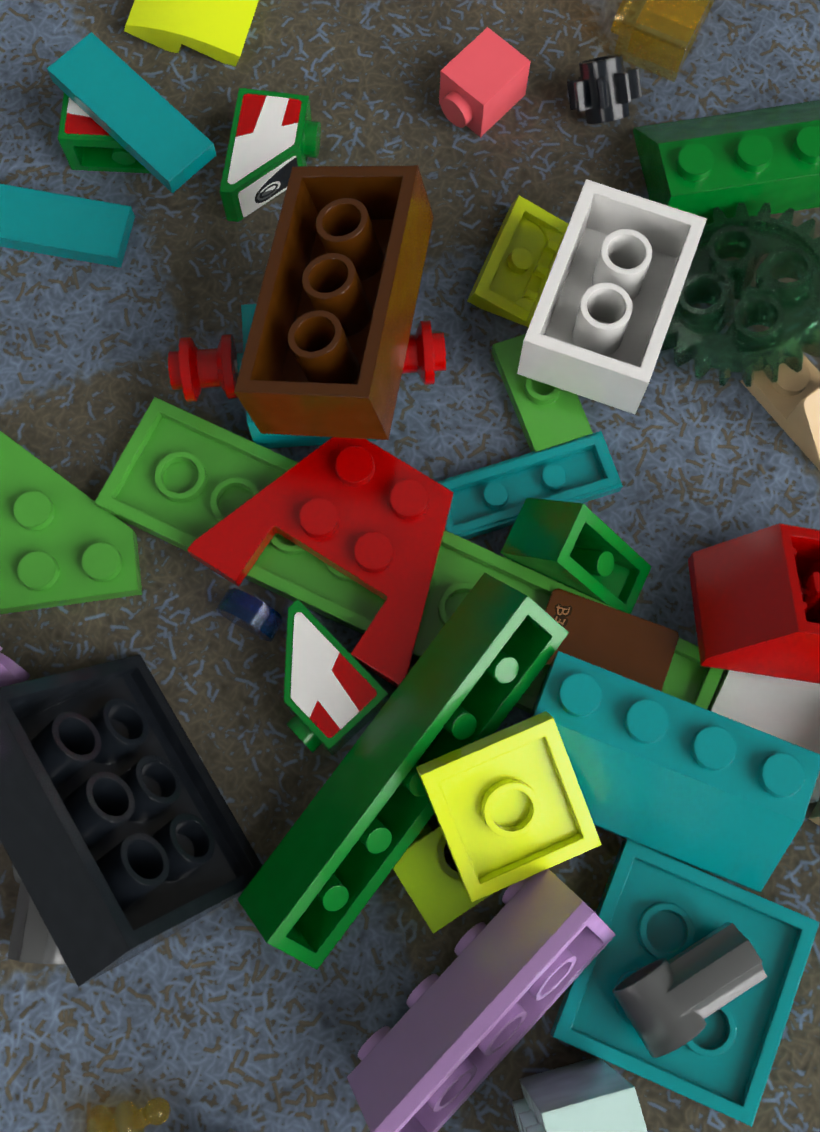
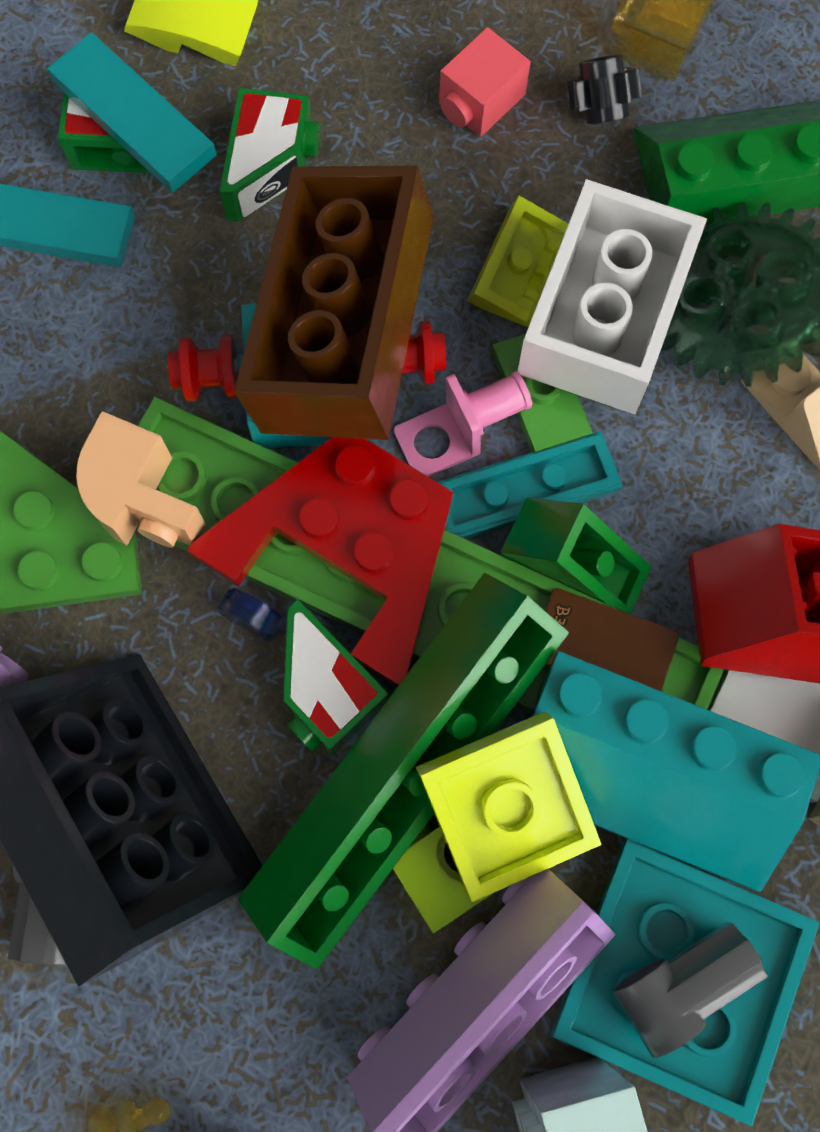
(120, 481): none -> light nougat brick
(463, 420): none -> bright pink bracket

